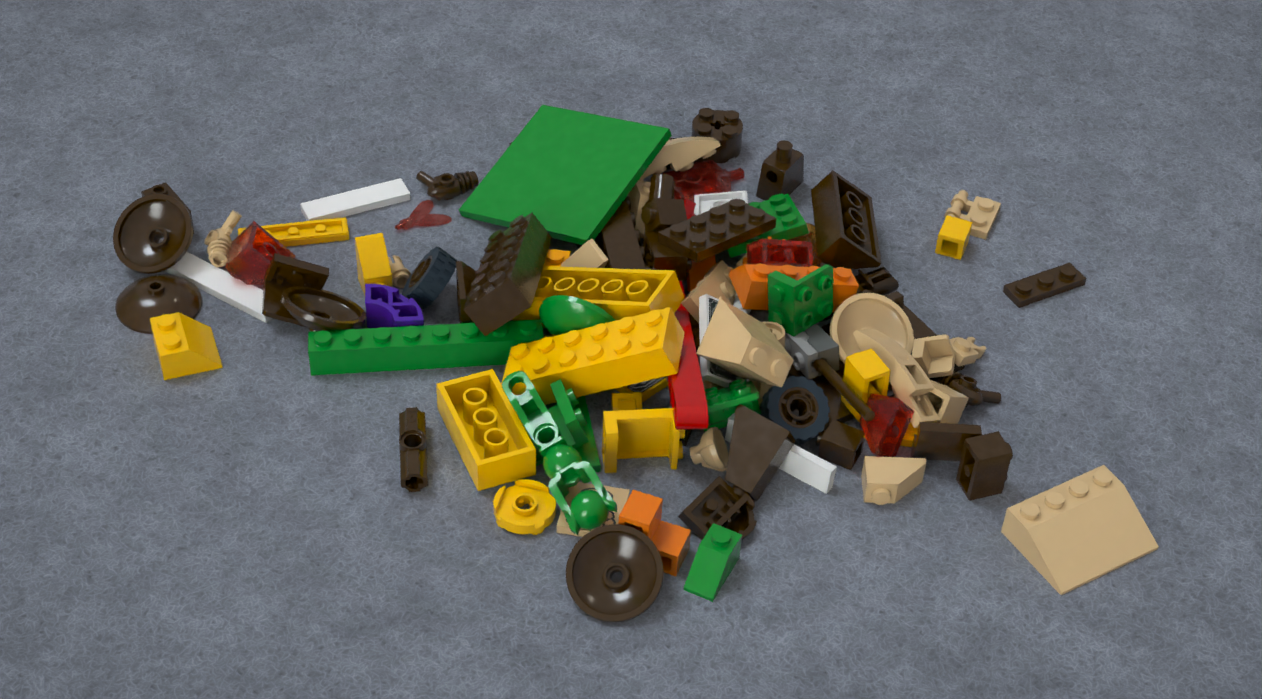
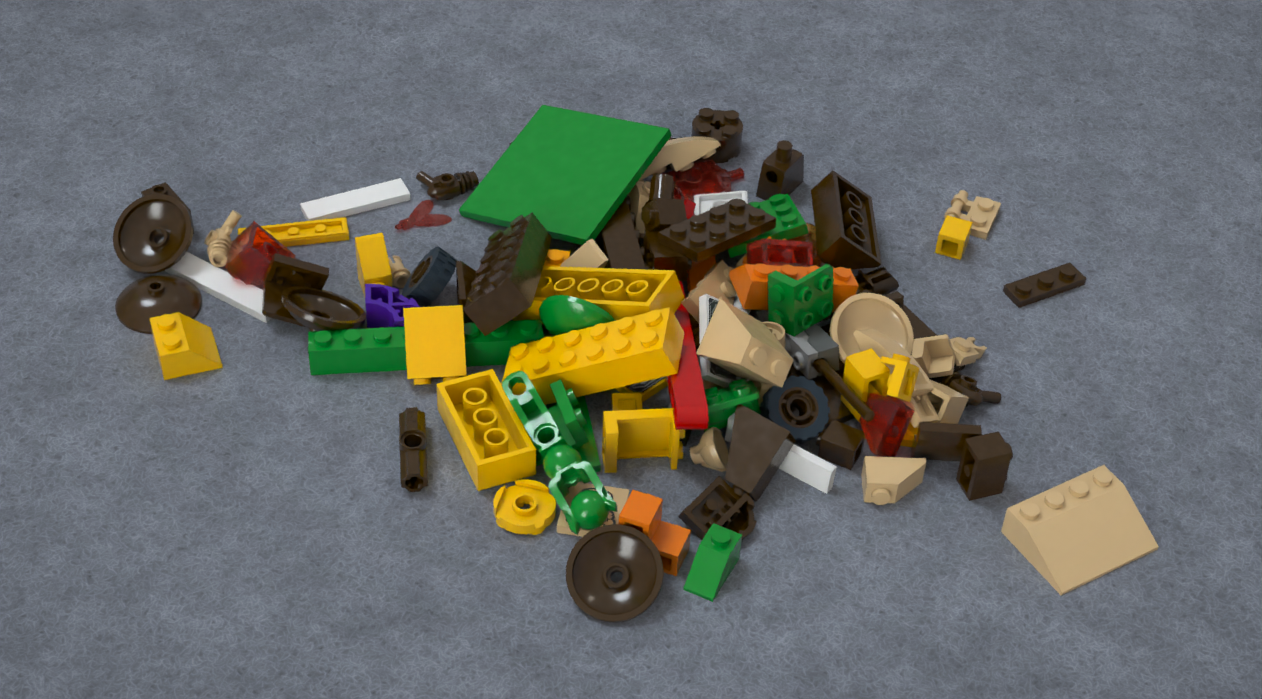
(434, 343): none -> yellow panel
(903, 378): none -> yellow bracket

